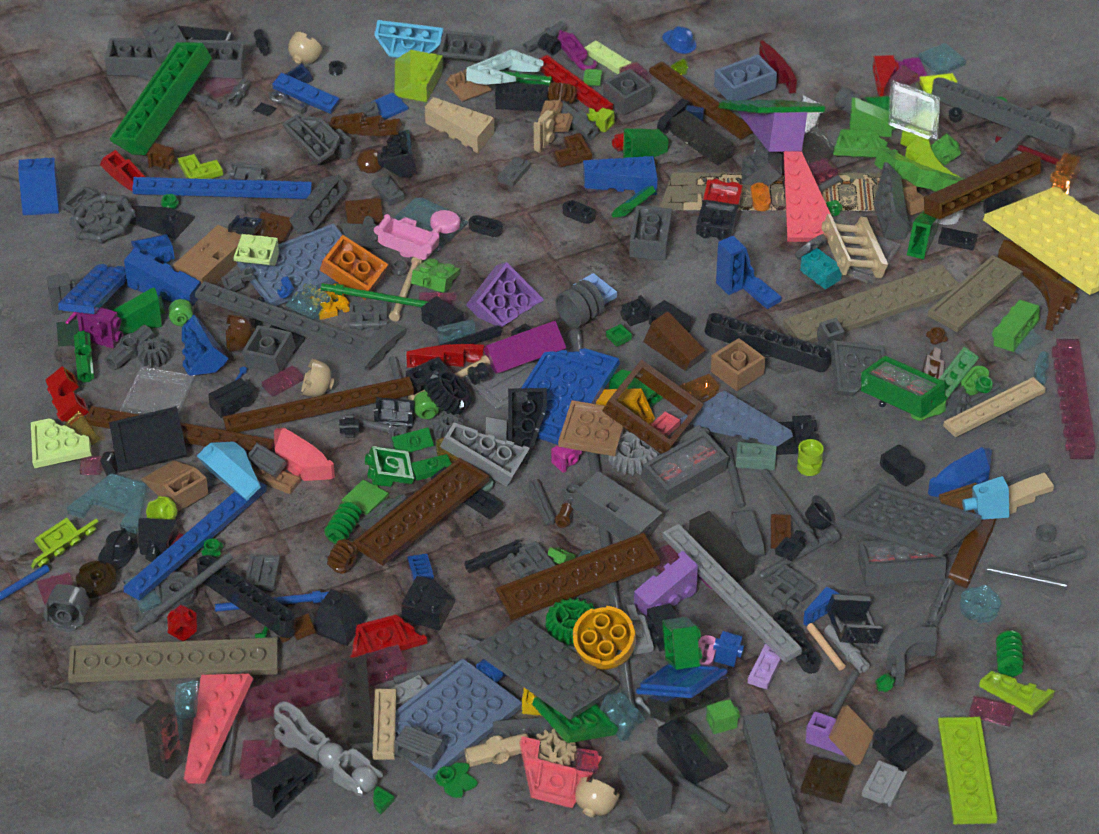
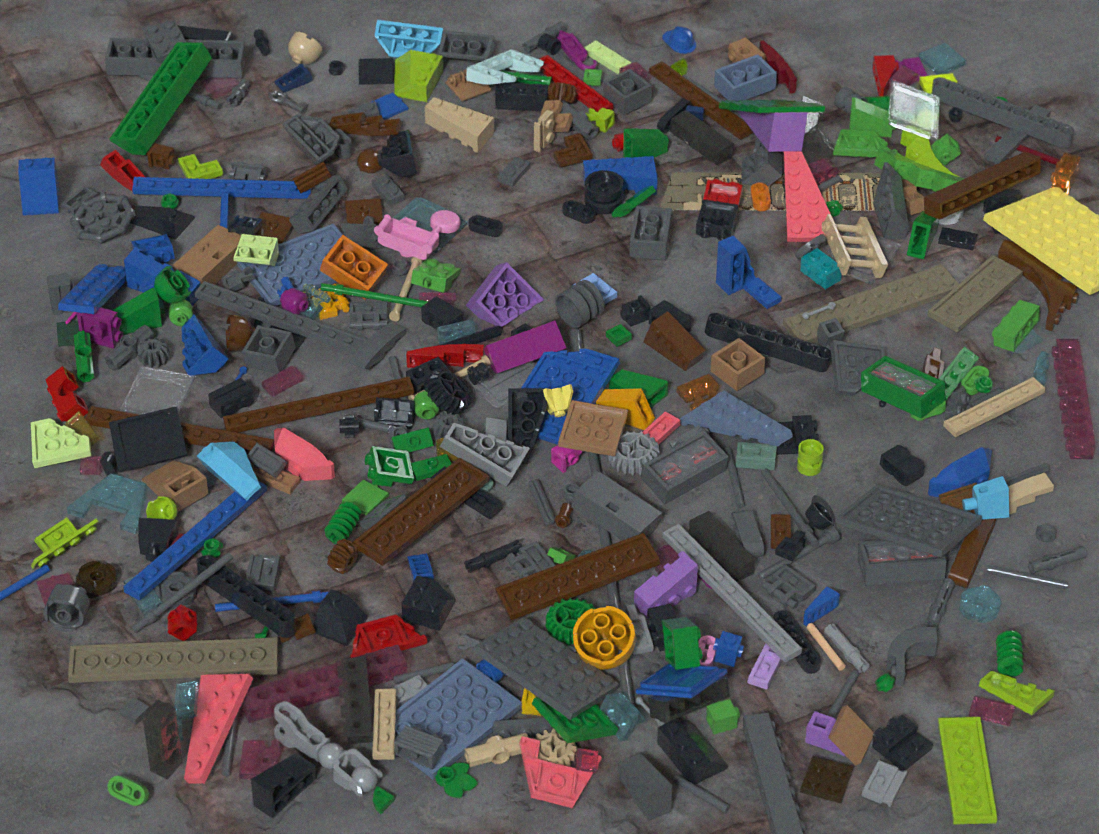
(118, 549): black piece -> none
(129, 791): none -> bright green plate
(171, 285): none -> green cylinder
(225, 208): none -> blue tile
(265, 109): black sticker -> none
(294, 301): none -> magenta head
(306, 93): blue plate -> none
(312, 177): none -> reddish brown tile
(317, 379): tan cylinder -> none
(375, 71): none -> black tile
(558, 400): none -> light yellow brick
(595, 797): tan cylinder -> none
(603, 191): none -> black wheel
(667, 390): reddish brown window -> none
(743, 49): none -> medium nougat brick
(831, 305): none -> light grey hinge
(852, 619): black panel -> none
(936, 335): reddish brown plate -> none

